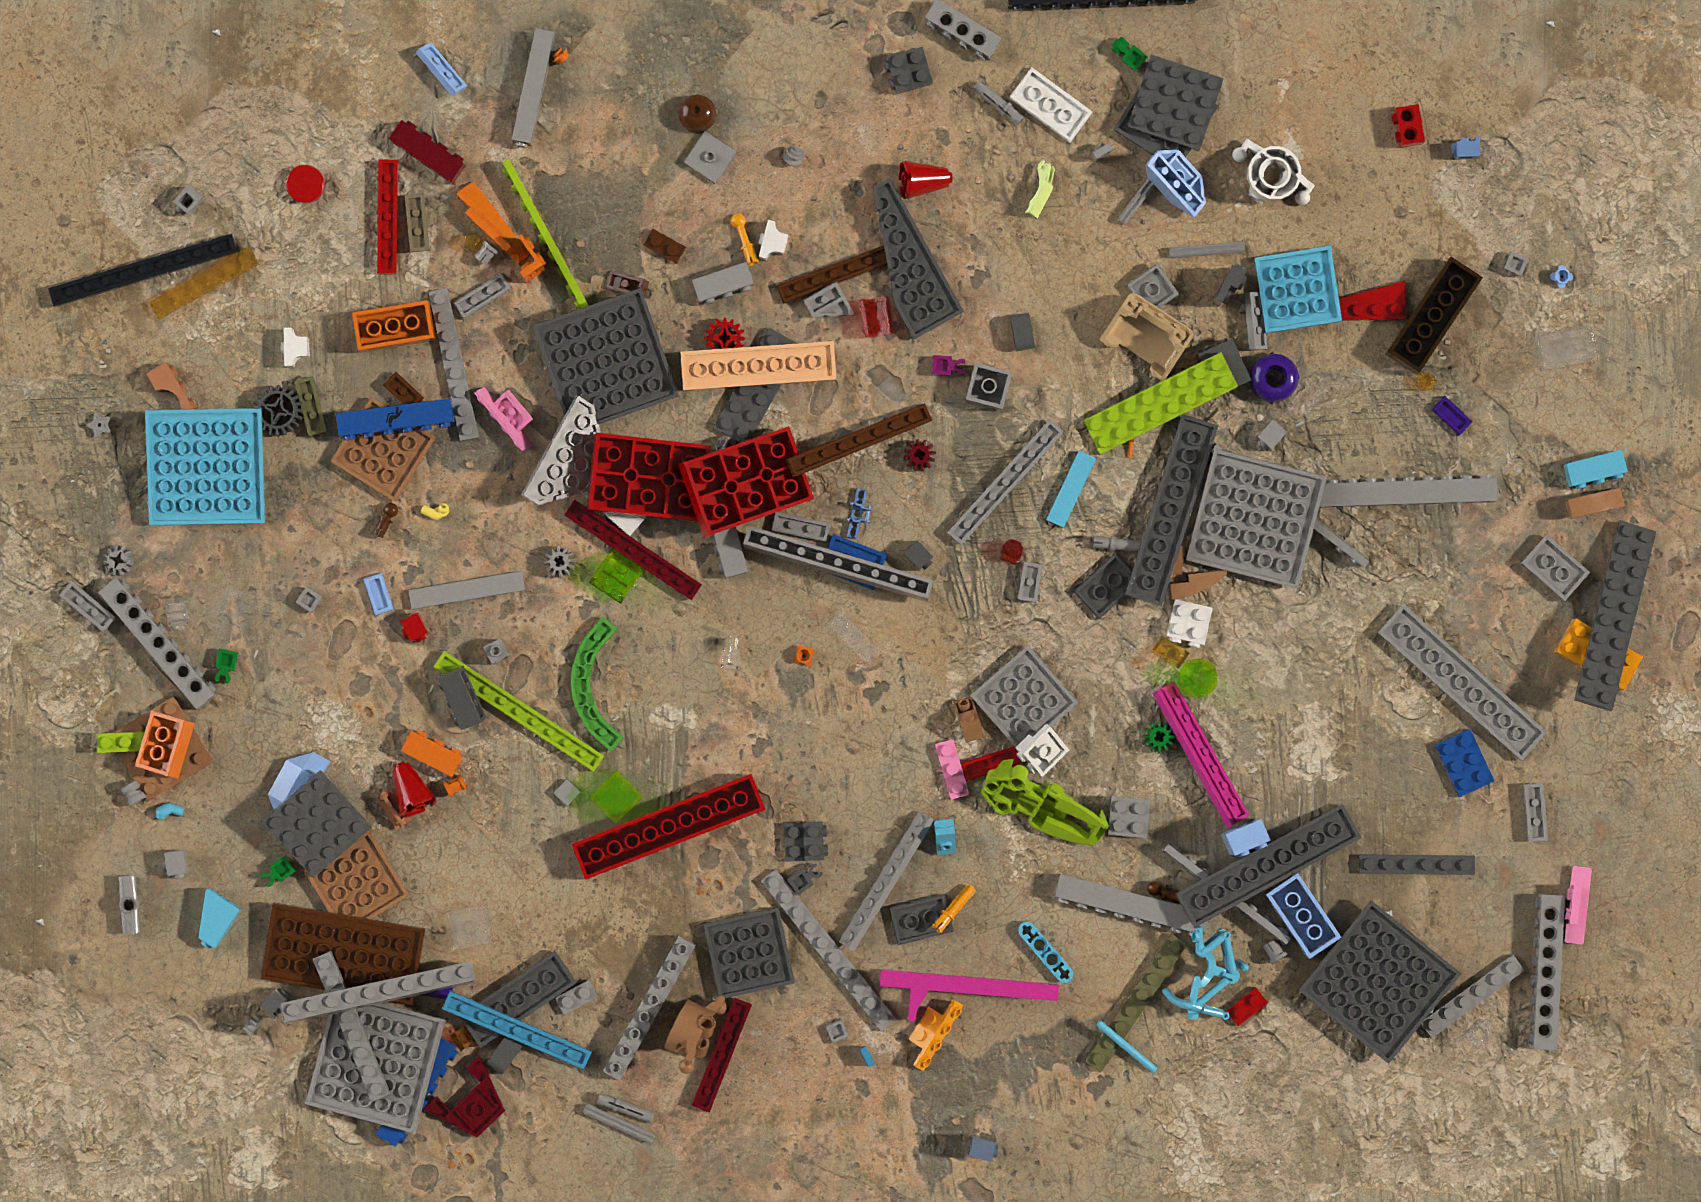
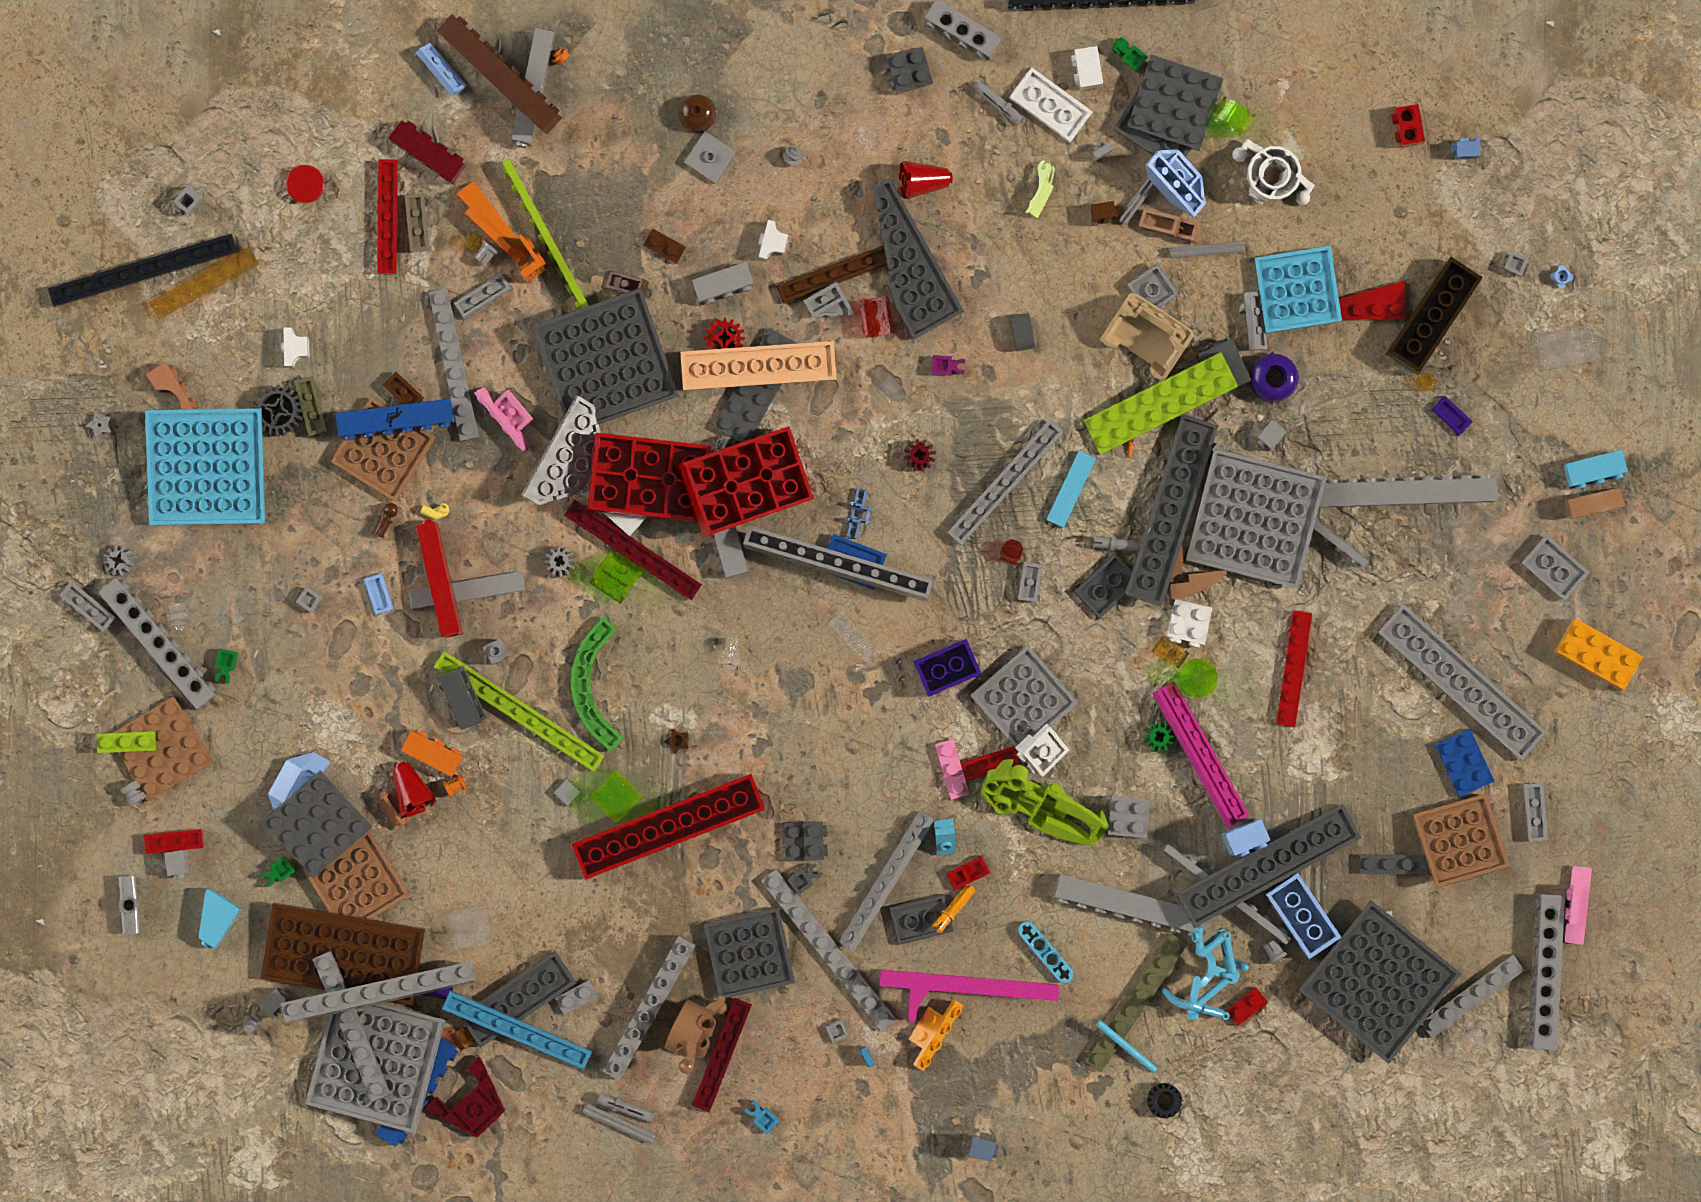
(164, 744): orange slope -> none
(168, 808): medium azure arm -> none
(174, 841): none -> red plate
(393, 326): orange brick -> none
(414, 628): red brick -> none
(439, 579): none -> red brick
(499, 74): none -> reddish brown brick
(504, 1054): dark grey beam -> none
(672, 741): none -> reddish brown plate
(738, 221): light orange pin -> none
(764, 1119): none -> dark azure plate
(800, 527): light grey tile -> none
(805, 660): orange plate -> none
(858, 440): reddish brown tile -> none
(918, 556): dark grey brick -> none
(947, 668): none -> dark purple brick
(968, 719): medium nougat slope -> none
(968, 872): none -> red slope
(988, 386): light grey brick -> none
(1087, 67): none -> white brick
(1104, 212): none -> reddish brown brick
(1155, 888): reddish brown pin -> none
(1164, 1112): none -> black tyre
(1170, 225): none -> medium nougat slope
(1234, 116): none -> clear neon green brick
(1234, 280): dark grey plate -> none
(1294, 668): none -> red plate
(1461, 841): none -> medium nougat plate
(1615, 615): dark grey plate -> none

